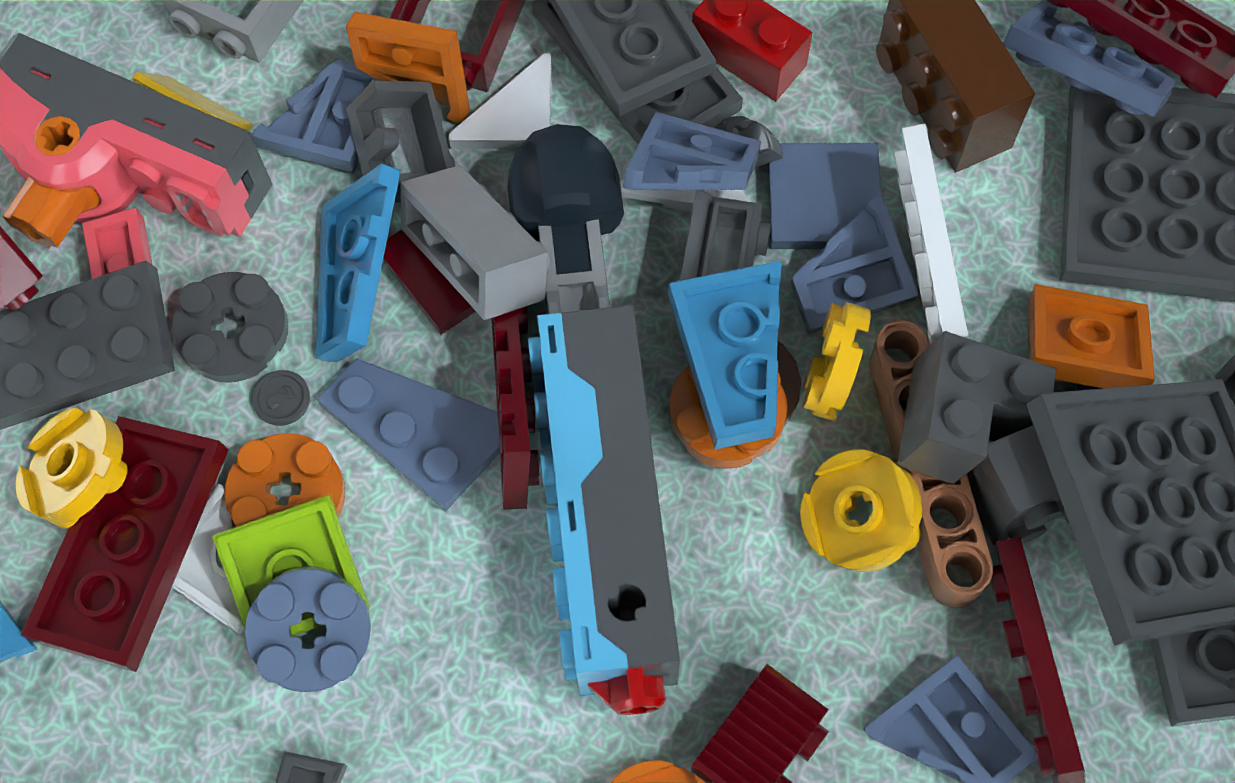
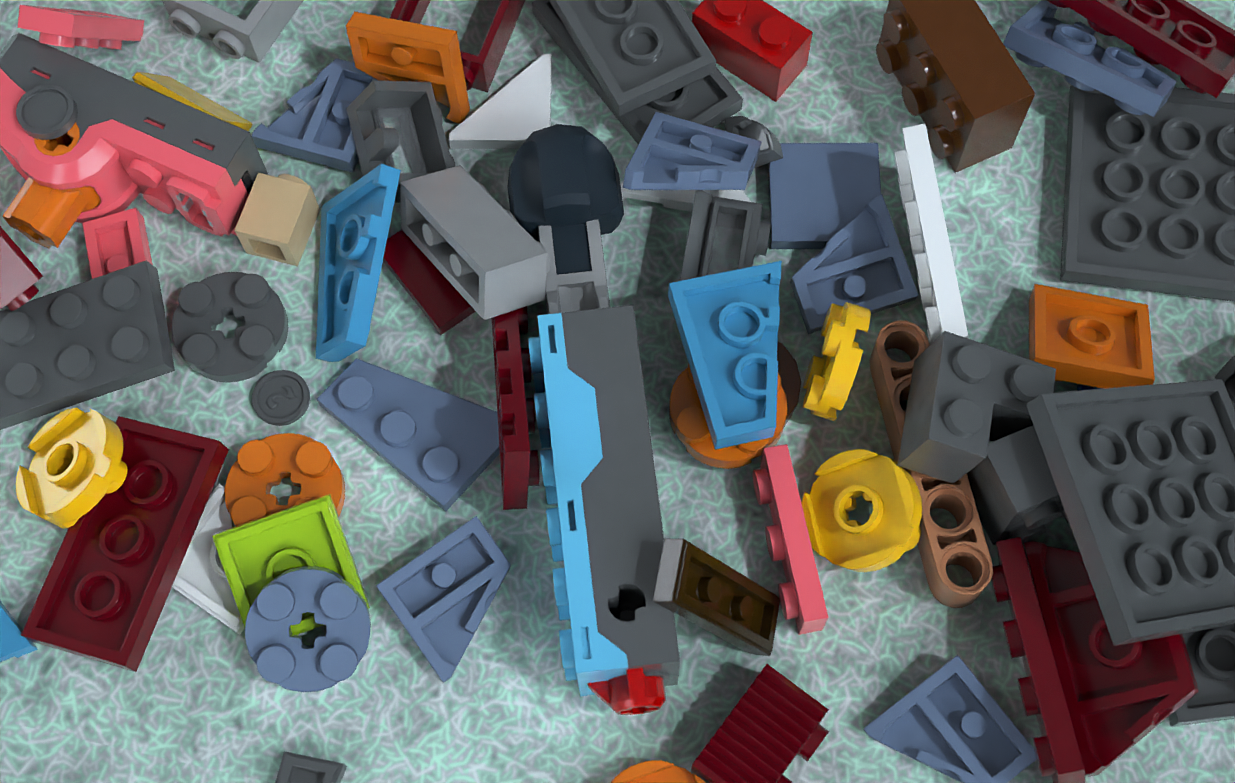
(46, 111): none -> dark grey piece
(79, 27): none -> coral plate
(278, 218): none -> tan brick
(447, 593): none -> sand blue wing
(716, 597): none -> dark brown tile
(790, 541): none -> coral plate
(1109, 689): none -> dark red wing

